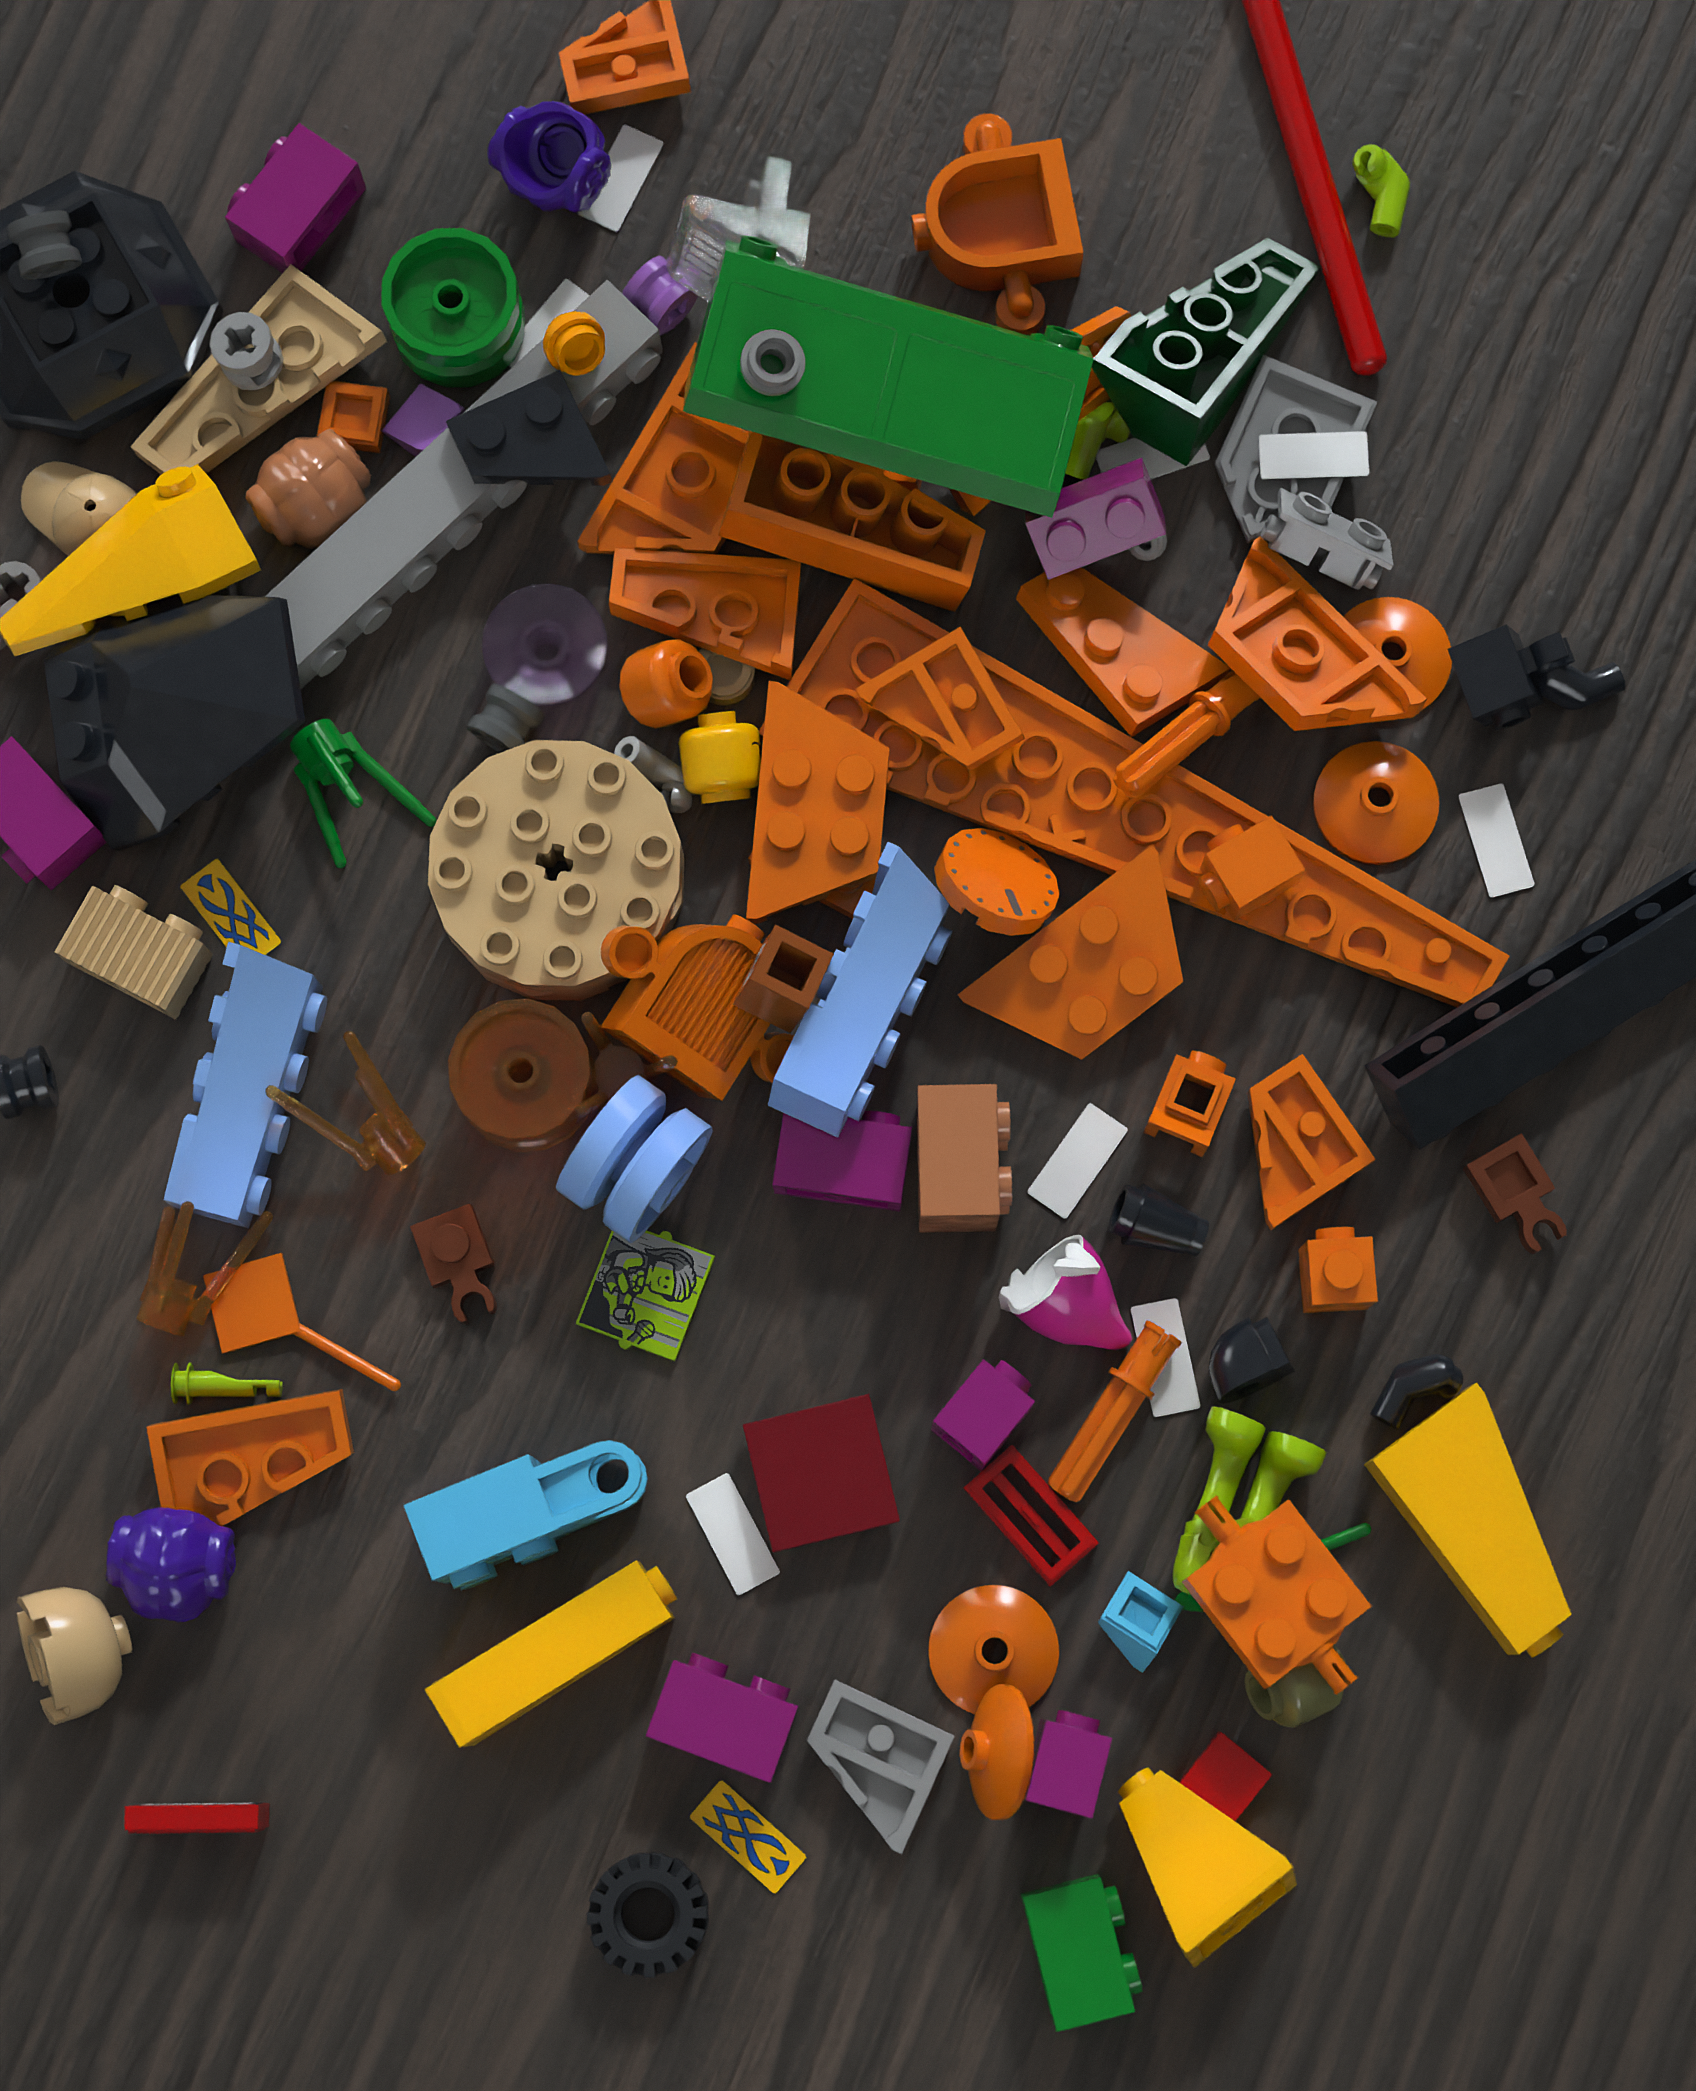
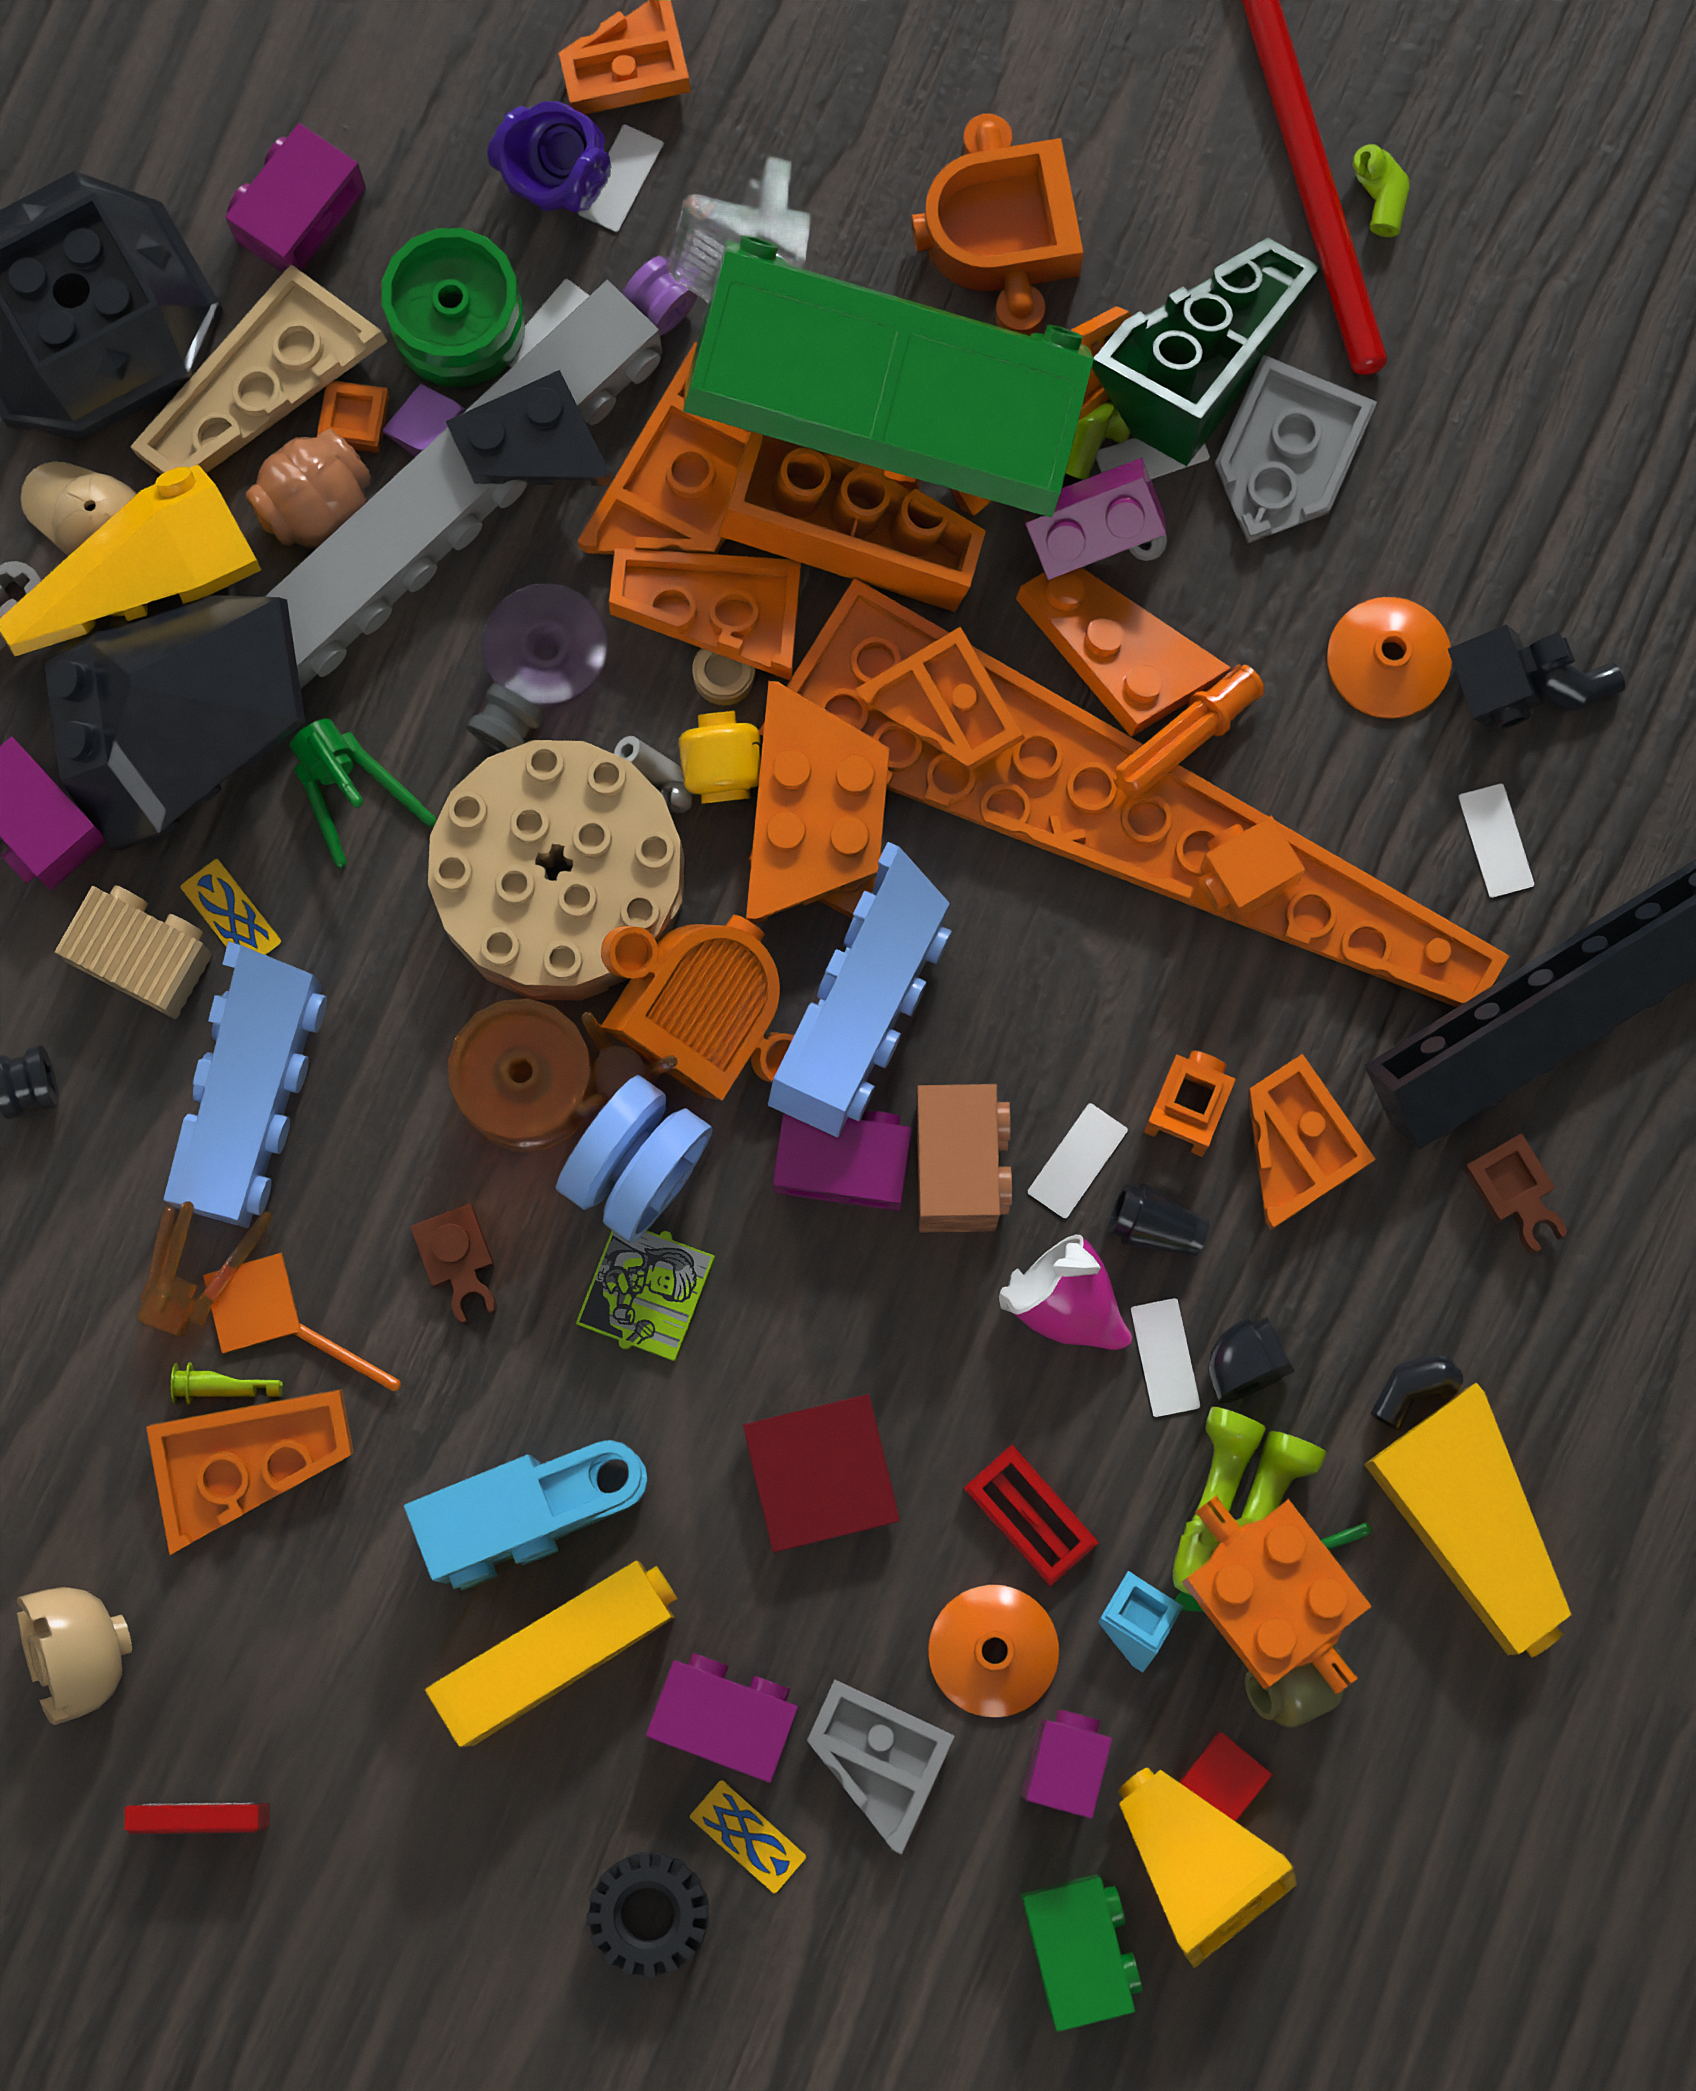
(44, 244): dark grey wheel -> none
(170, 1562): dark purple hair -> none
(245, 367): light grey wheel -> none
(386, 1134): clear orange plant -> none
(574, 343): light orange plate -> none
(666, 683): orange head -> none
(732, 1534): white sticker -> none
(778, 344): light grey plate -> none
(783, 979): dark orange brick -> none
(984, 1412): magenta brick -> none
(997, 881): orange tile -> none
(999, 1752): orange dish -> none
(1090, 965): orange wing -> none
(1113, 1411): orange axle -> none
(1305, 652): orange wing -> none
(1313, 455): white sticker -> none
(1337, 1271): orange brick -> none
(1351, 547): light grey hinge -> none
(1365, 830): orange dish -> none

